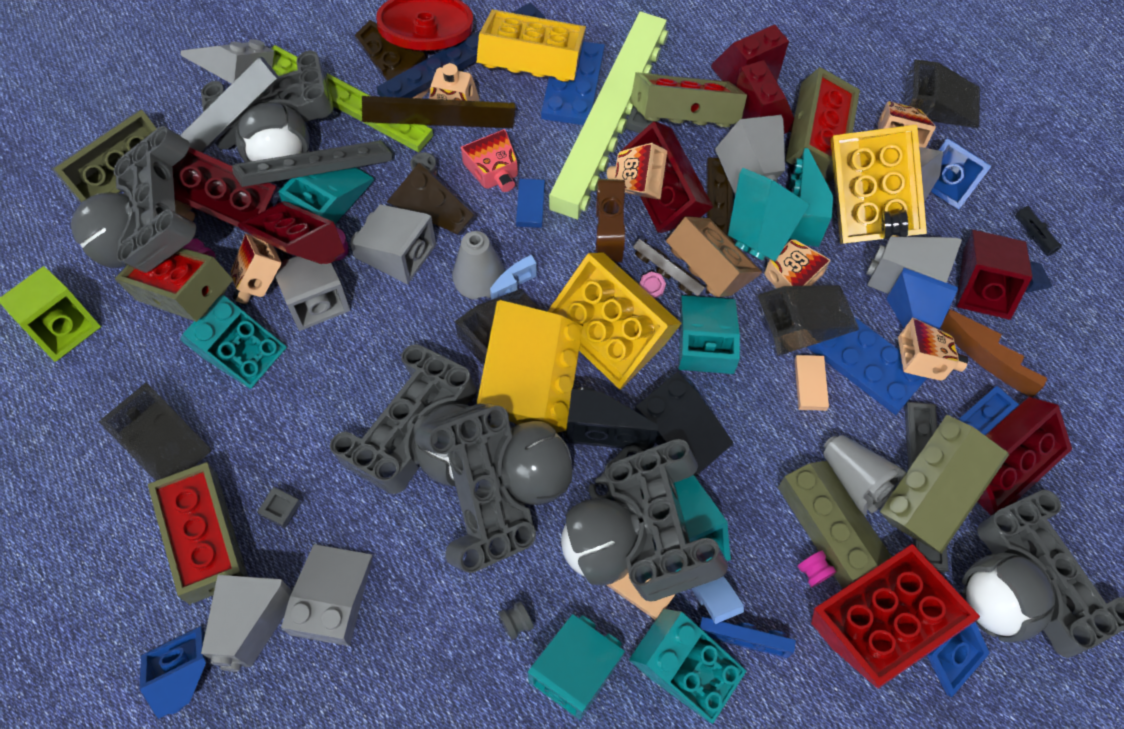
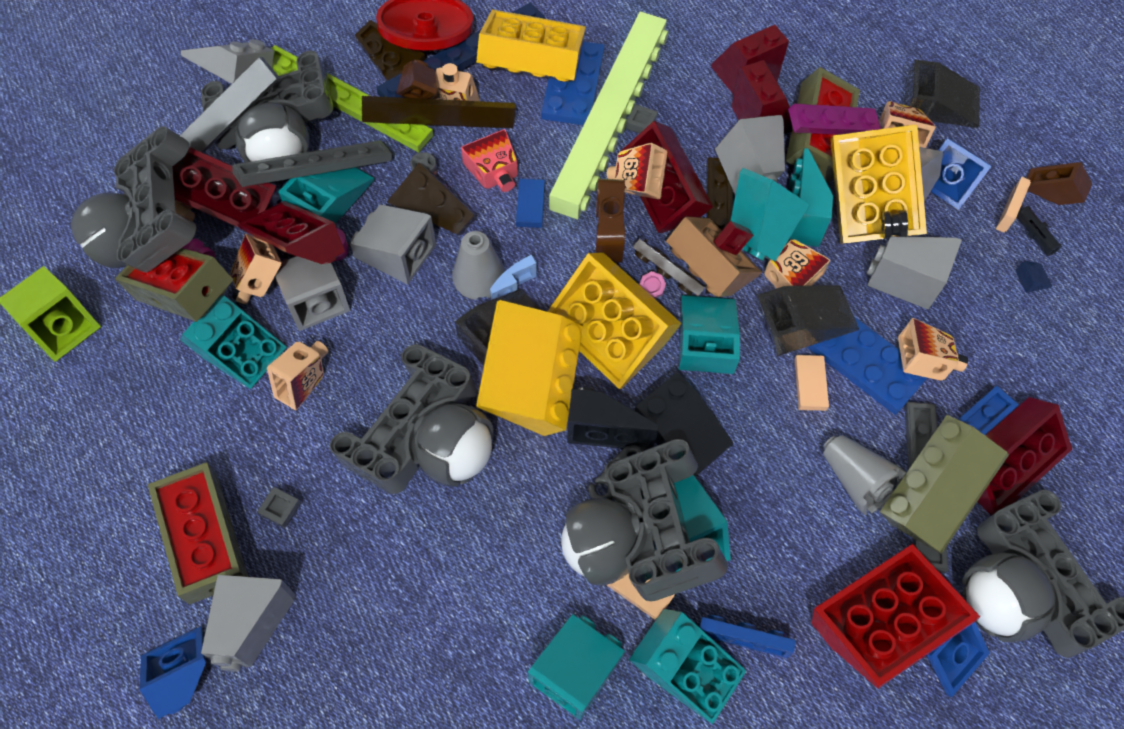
(92, 166): olive slope -> none
(154, 434): clear smoke slope -> none
(297, 373): none -> light nougat torso
(328, 595): light grey slope -> none
(417, 81): none -> reddish brown slope
(512, 470): dark grey beam -> none
(515, 620): dark grey wheel -> none
(687, 99): olive brick -> none
(719, 599): light blue slope -> none
(733, 238): none -> dark red plate
(817, 569): dark pink wheel -> none
(832, 119): none -> magenta plate
(833, 521): olive slope -> none
(920, 298): blue slope -> none
(983, 347): dark orange slope -> none
(993, 274): dark red slope -> none
(1013, 204): none -> light nougat tile
(1060, 183): none -> reddish brown slope

